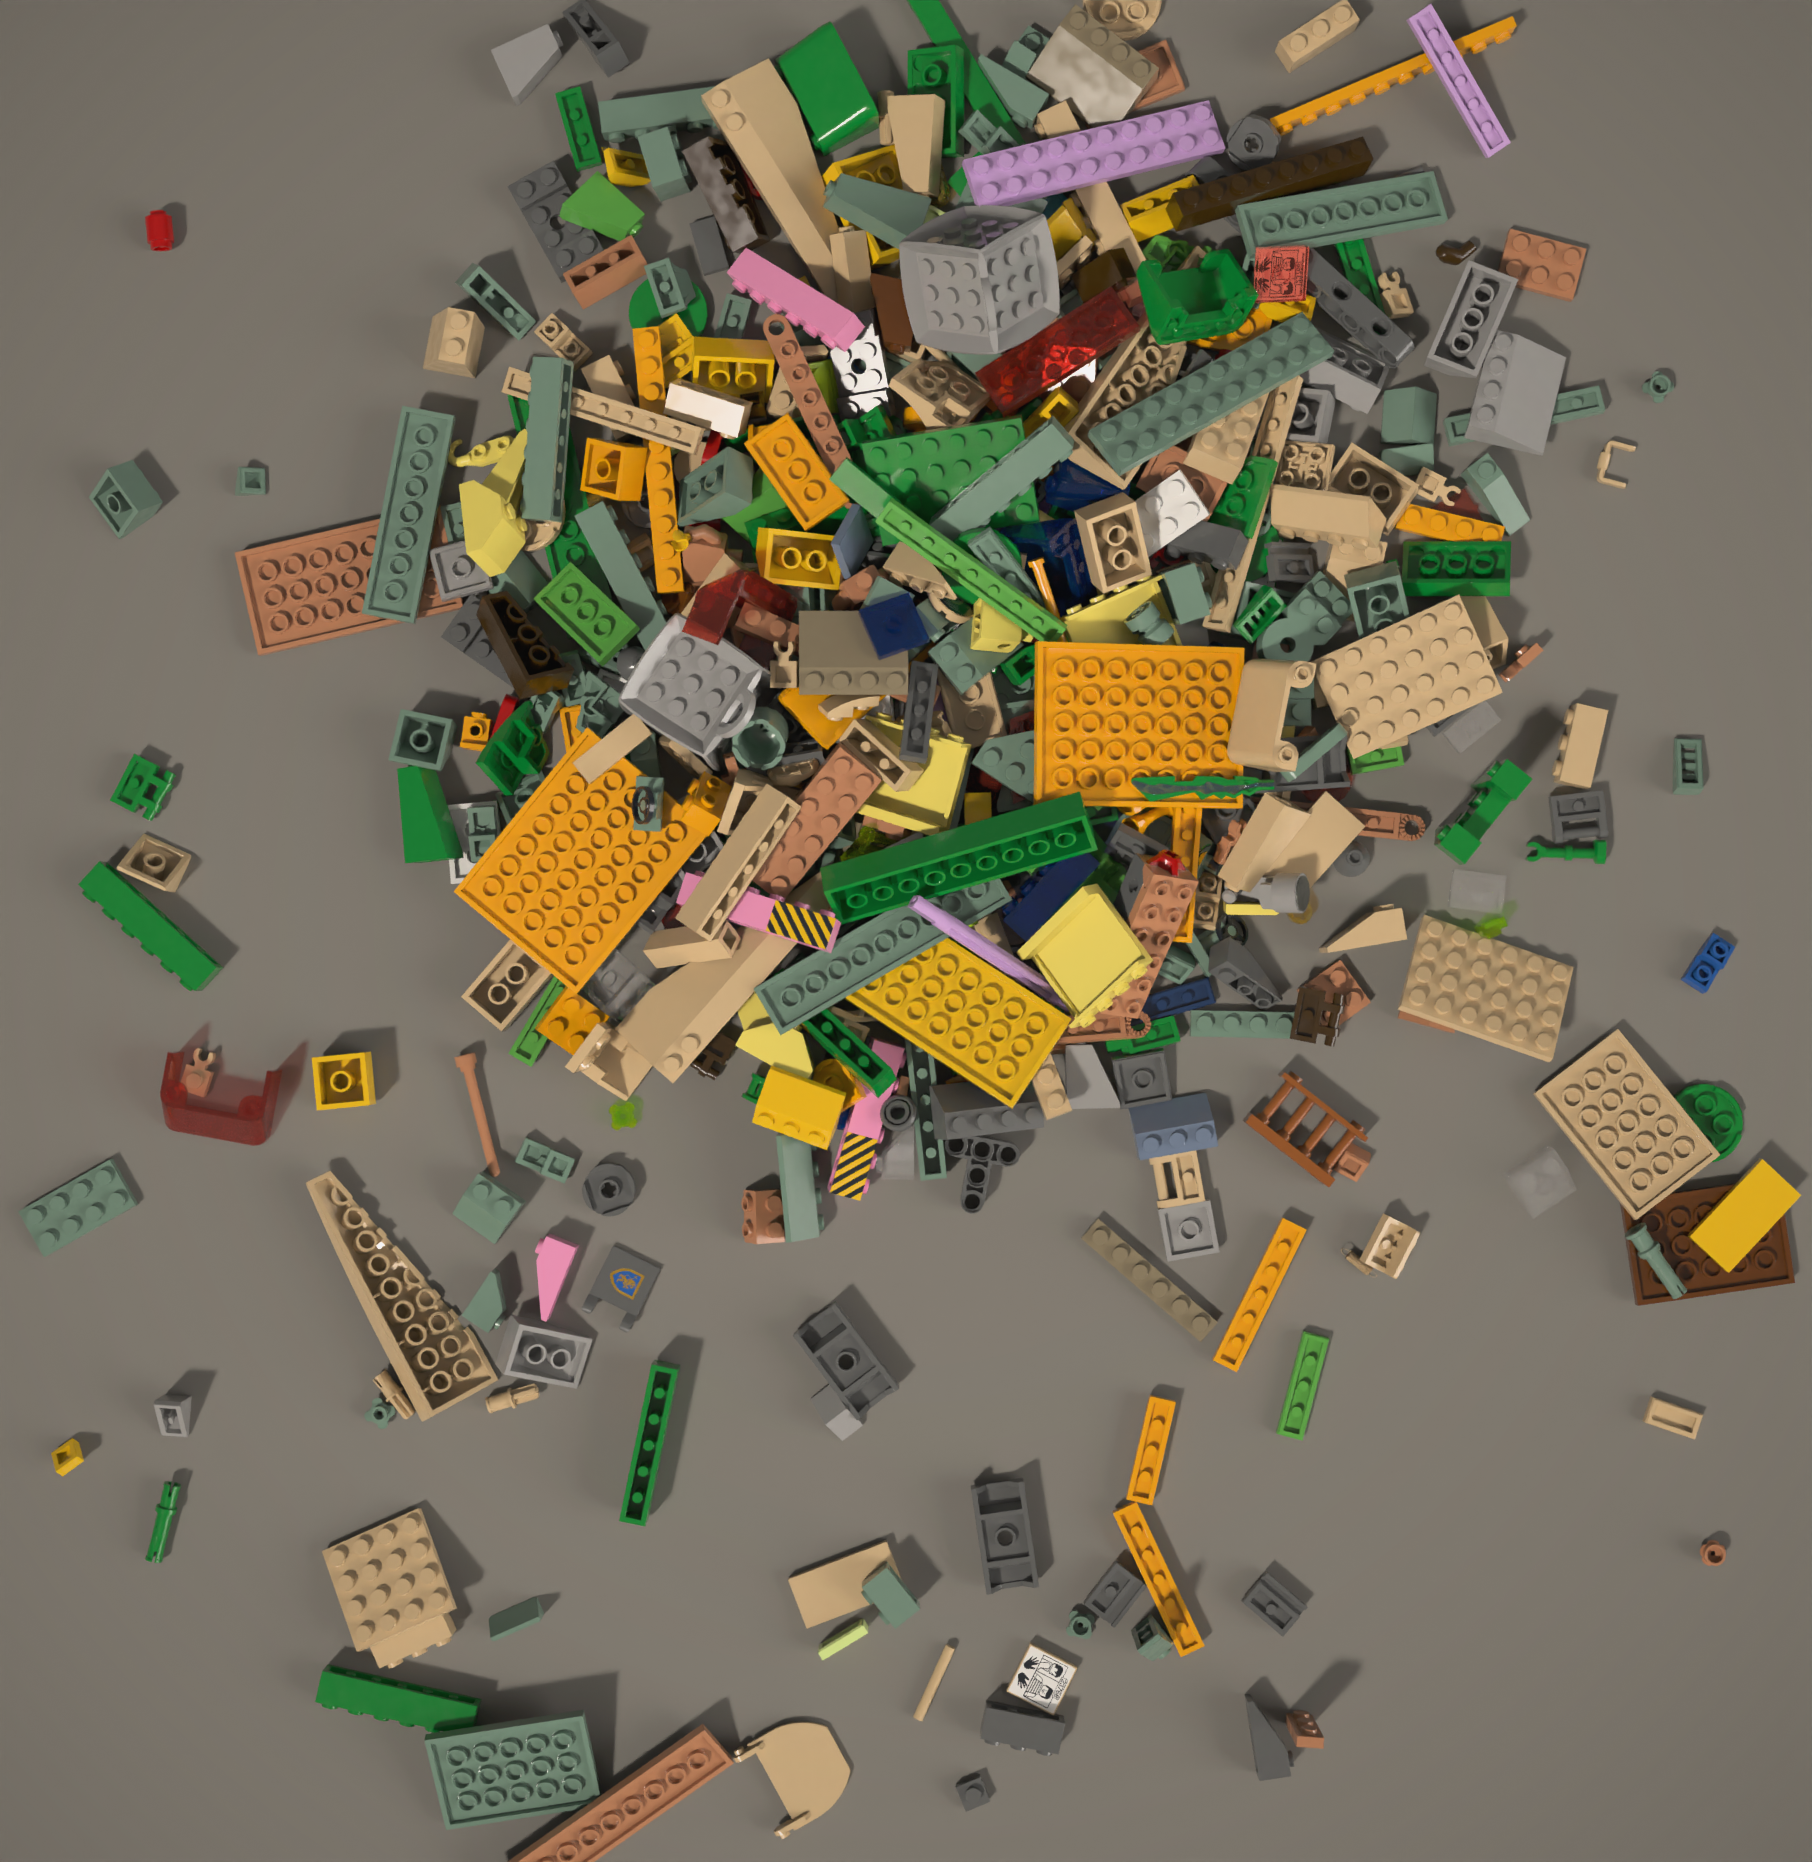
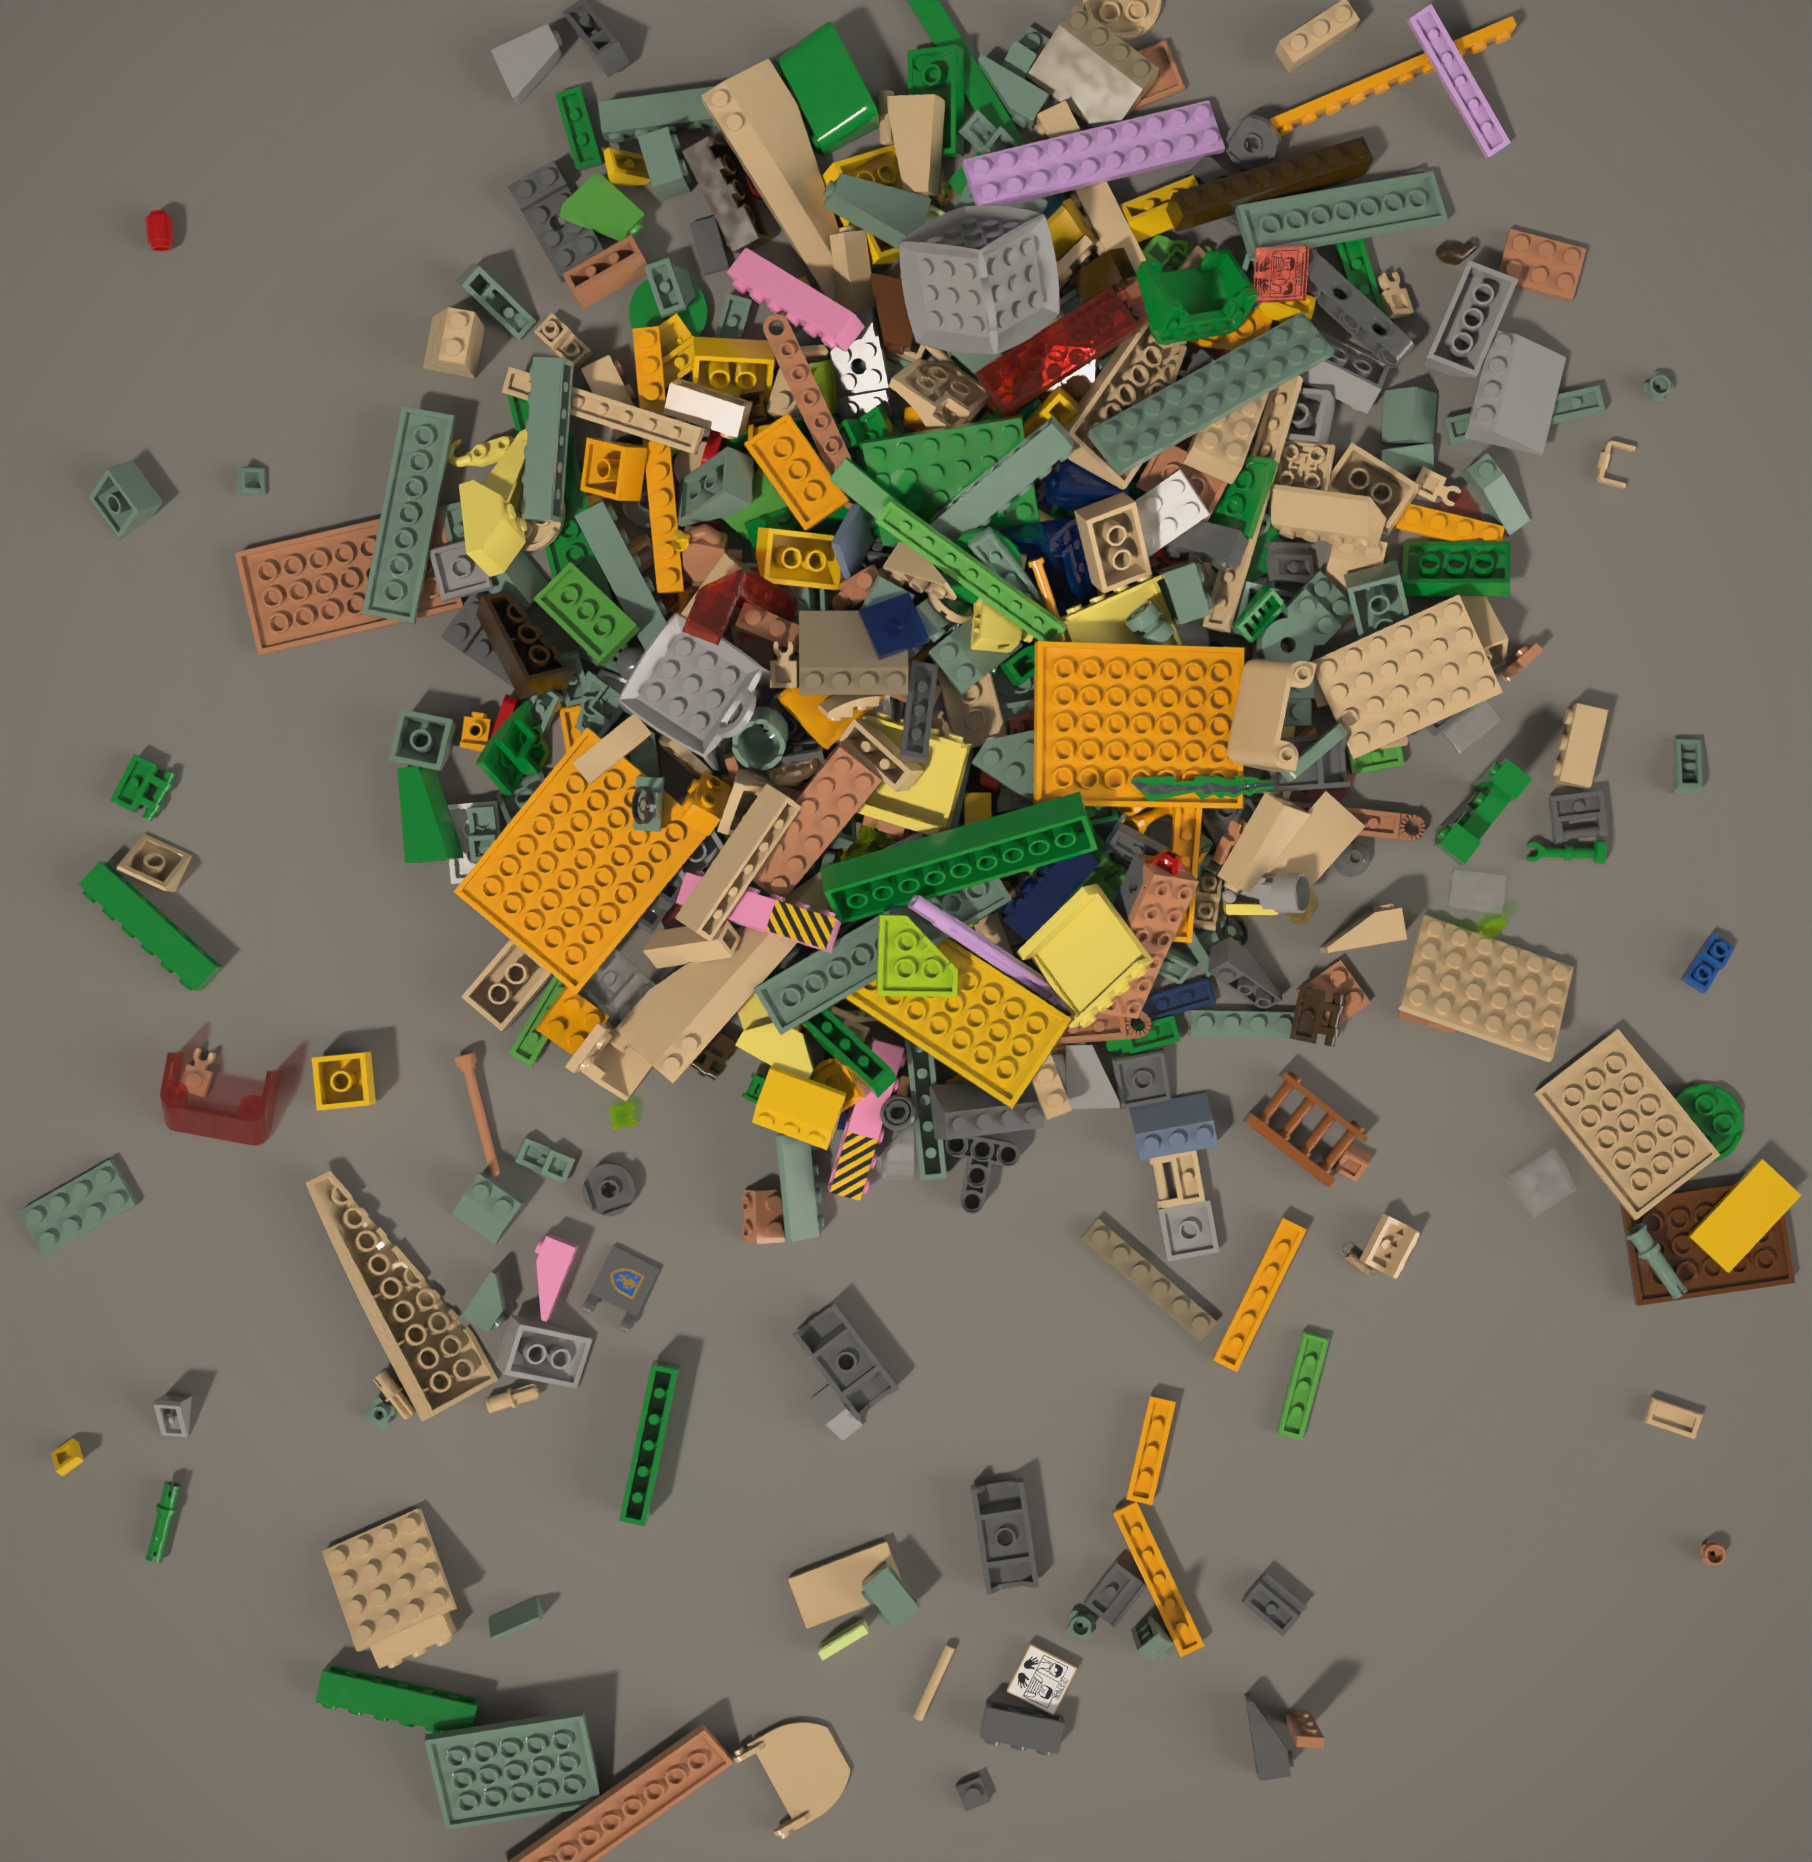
(910, 962): none -> lime plate

